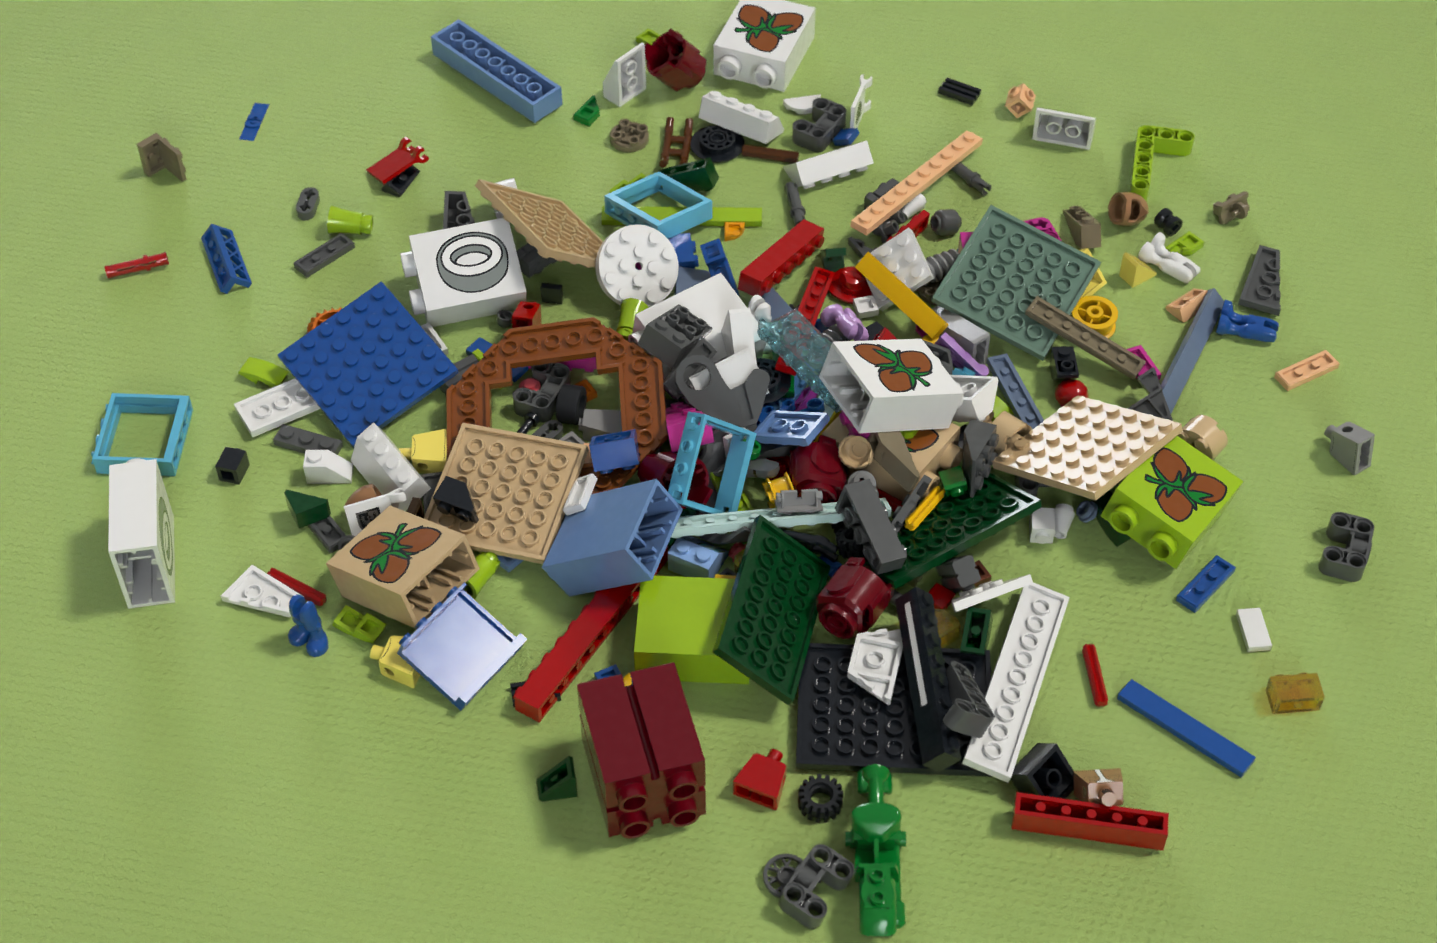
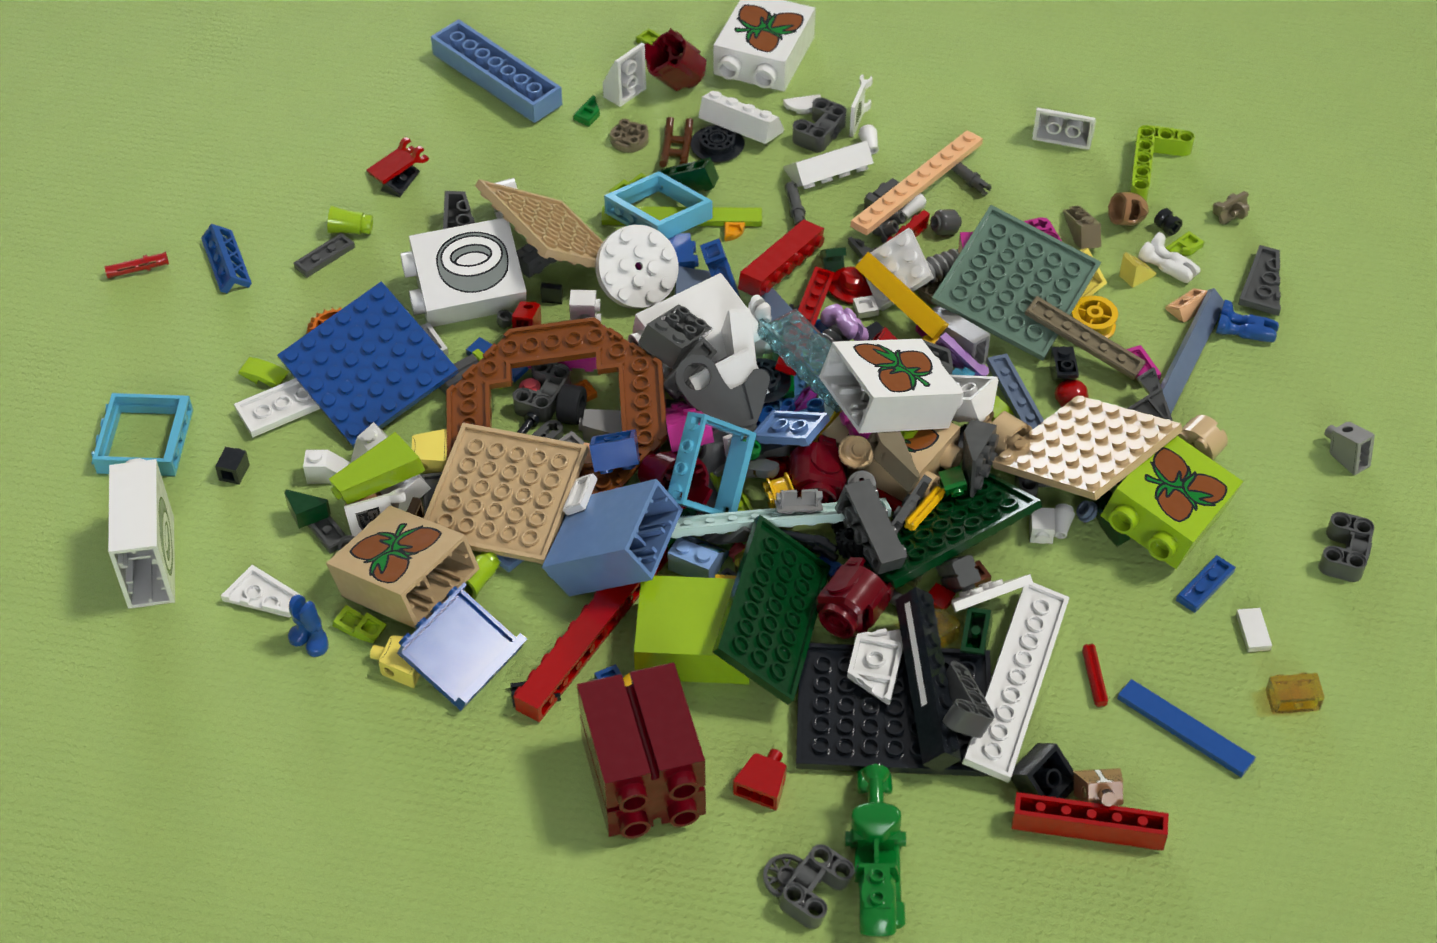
(159, 154): dark tan bracket -> none
(254, 121): blue piece -> none
(302, 440): dark grey plate -> none
(303, 203): dark grey beam -> none
(305, 590): red axle -> none
(376, 470): none -> lime slope
(455, 499): black slope -> none
(558, 782): dark green slope -> none
(584, 304): none -> white brick
(628, 309): lime plant -> none
(770, 153): reddish brown axle -> none
(825, 786): black tyre -> none
(846, 136): blue tile -> none
(869, 134): none -> white cone
(959, 91): black tile -> none
(1020, 100): light nougat brick -> none
(1306, 370): light nougat tile -> none

